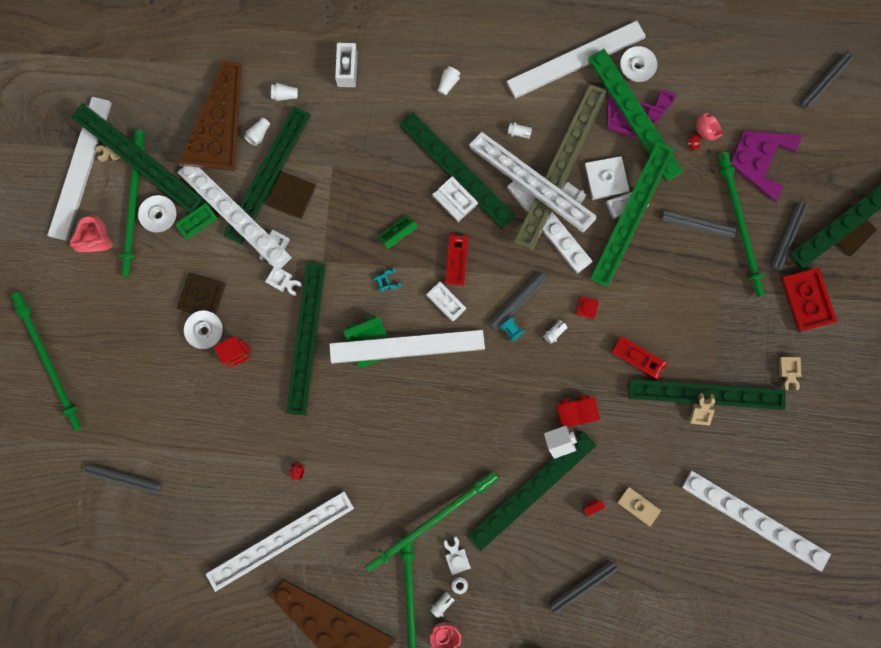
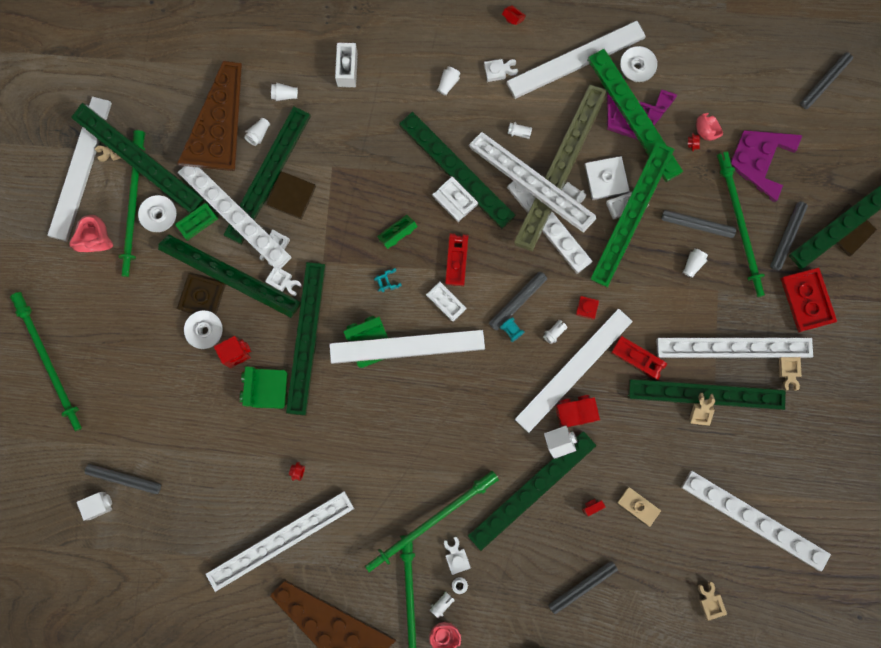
(95, 505): none -> white brick
(229, 275): none -> dark green plate
(263, 388): none -> green bracket
(496, 69): none -> white plate
(513, 15): none -> red plate
(573, 370): none -> white tile
(695, 262): none -> white cone
(711, 604): none -> tan plate
(734, 347): none -> white plate

